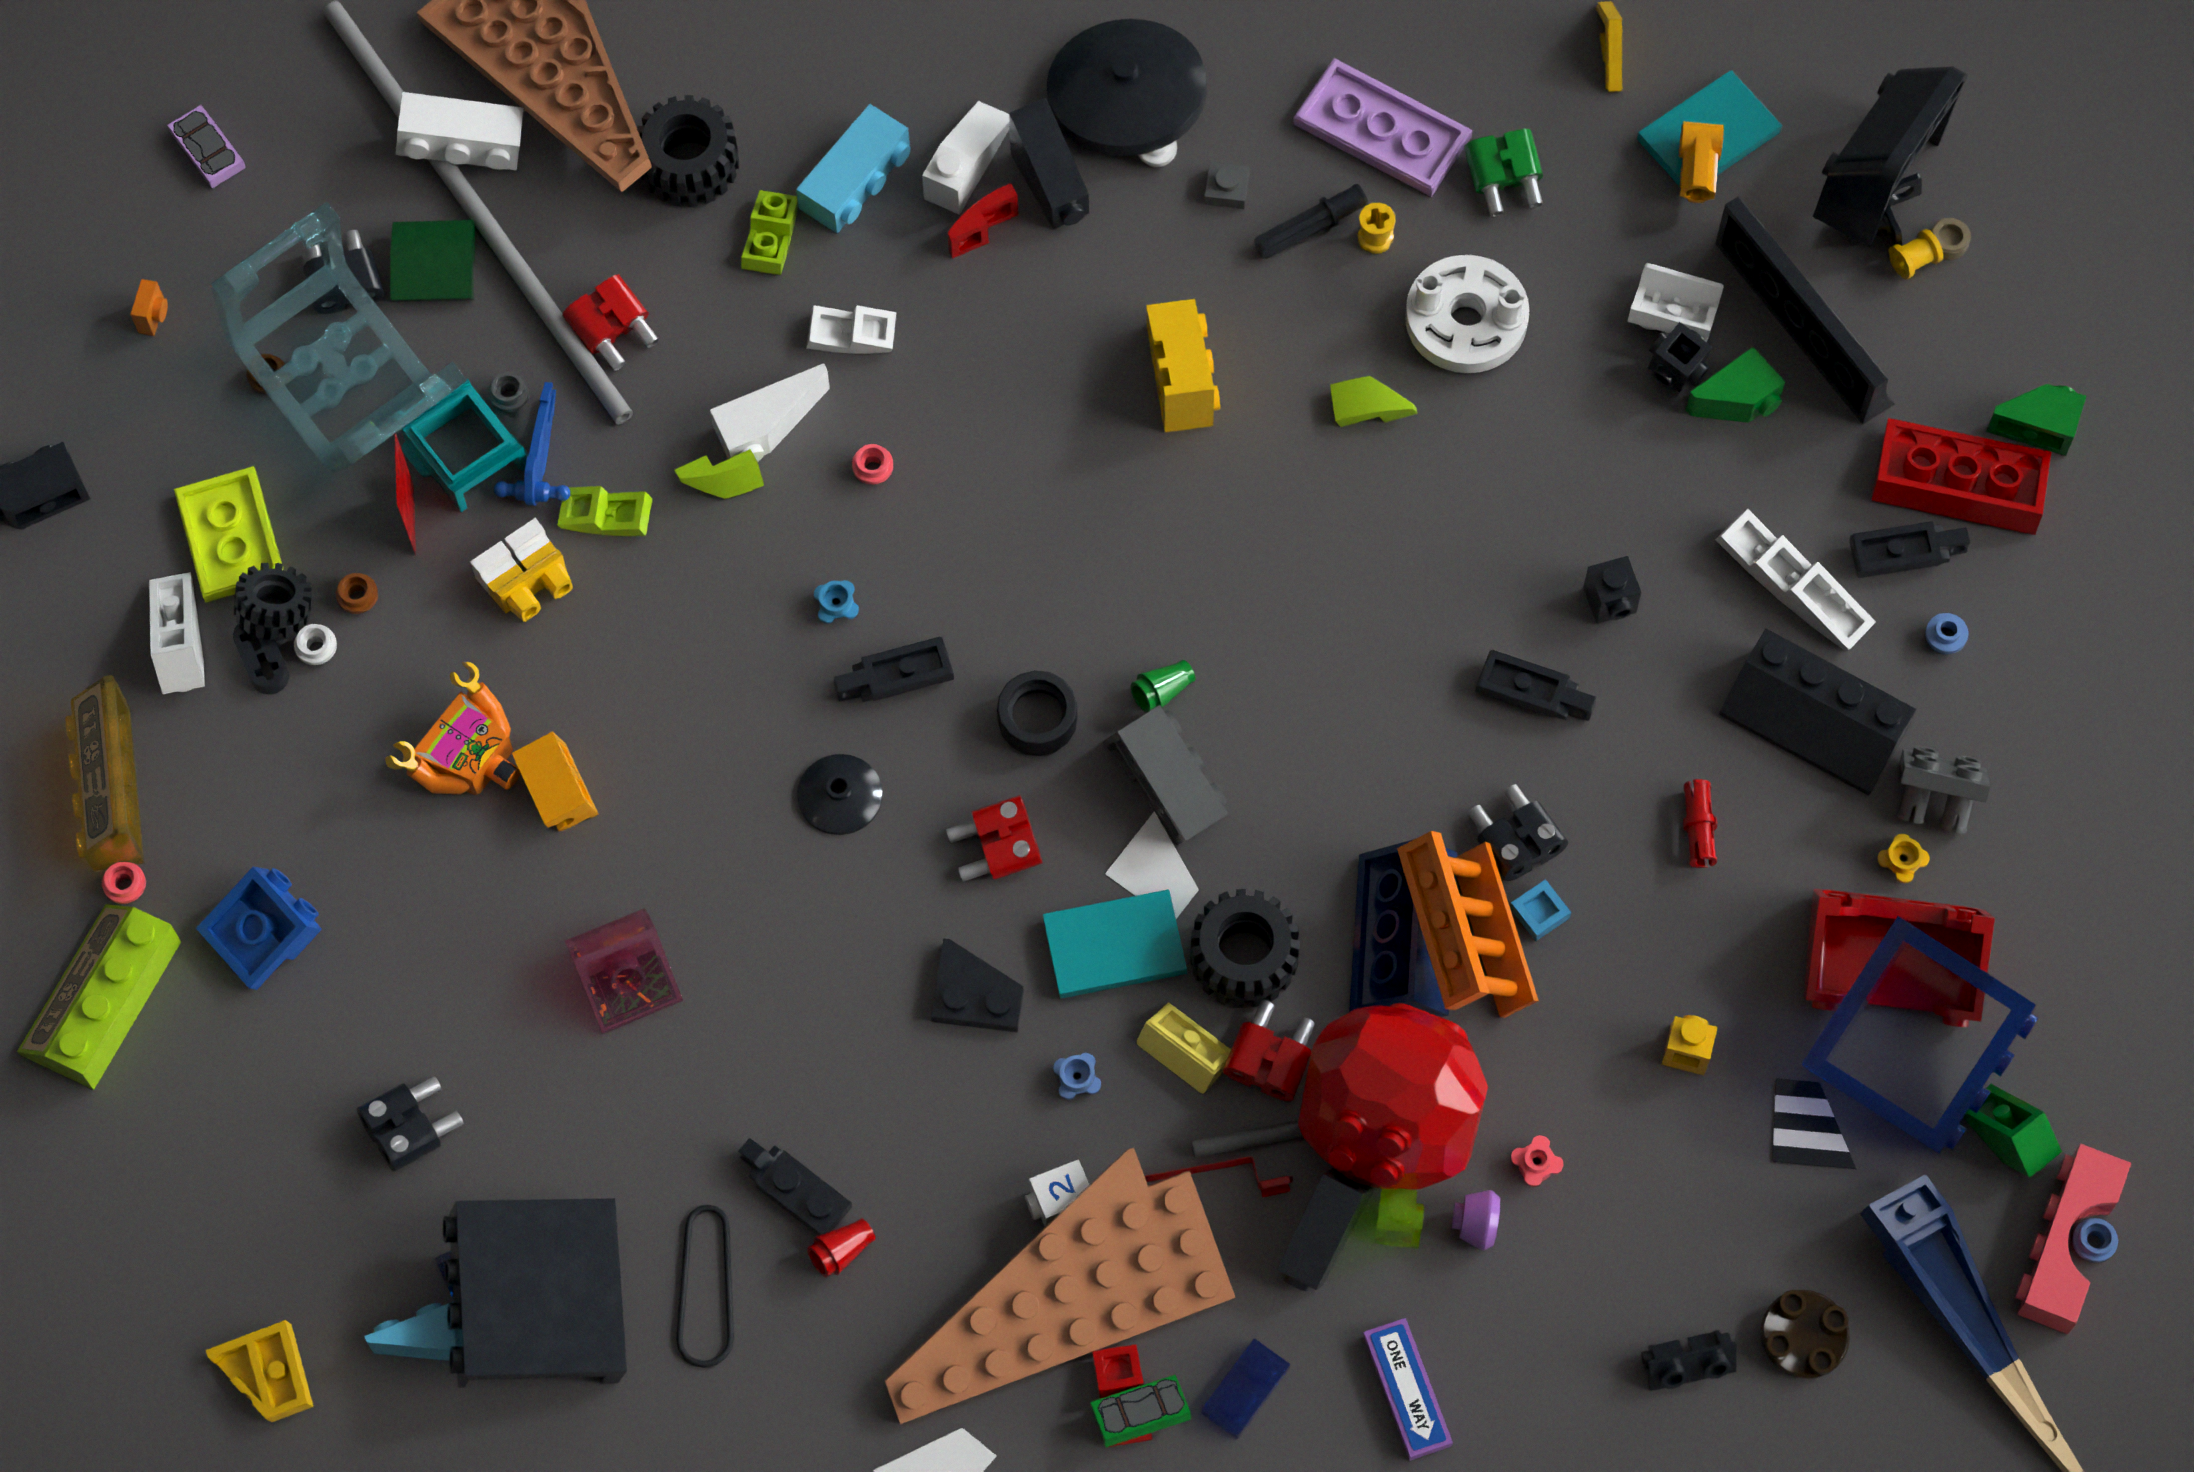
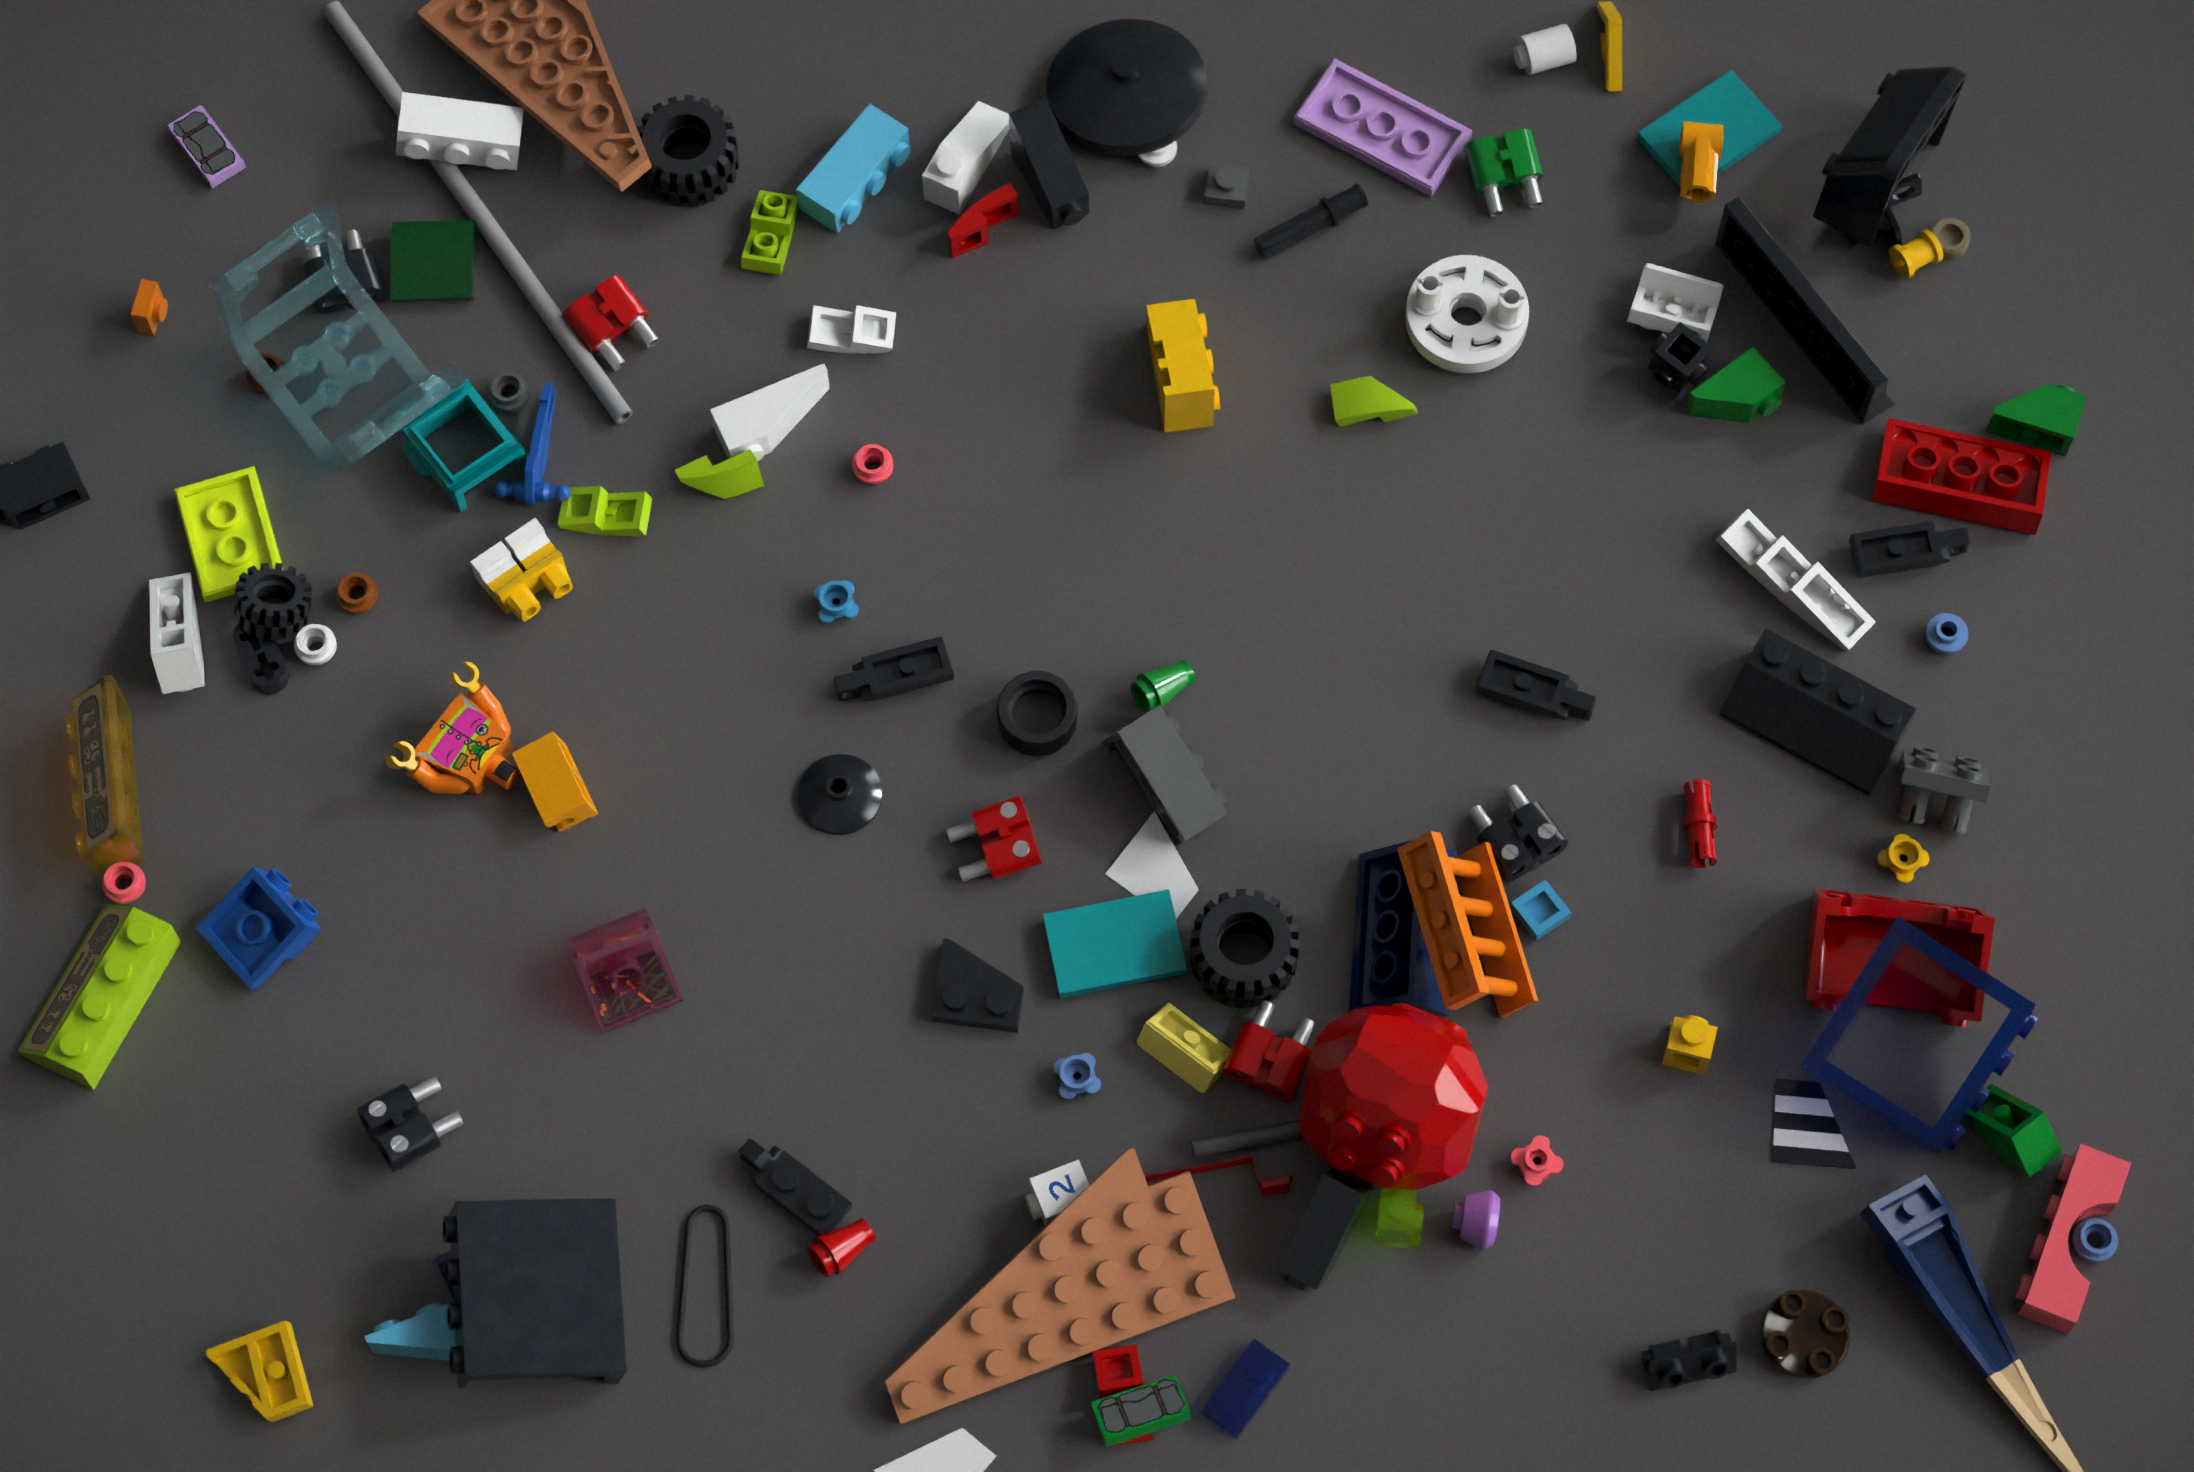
(405, 493): red sticker -> none
(1377, 227): yellow bush -> none
(1407, 1389): tile -> none
(1545, 49): none -> white brick
(1612, 589): black brick -> none

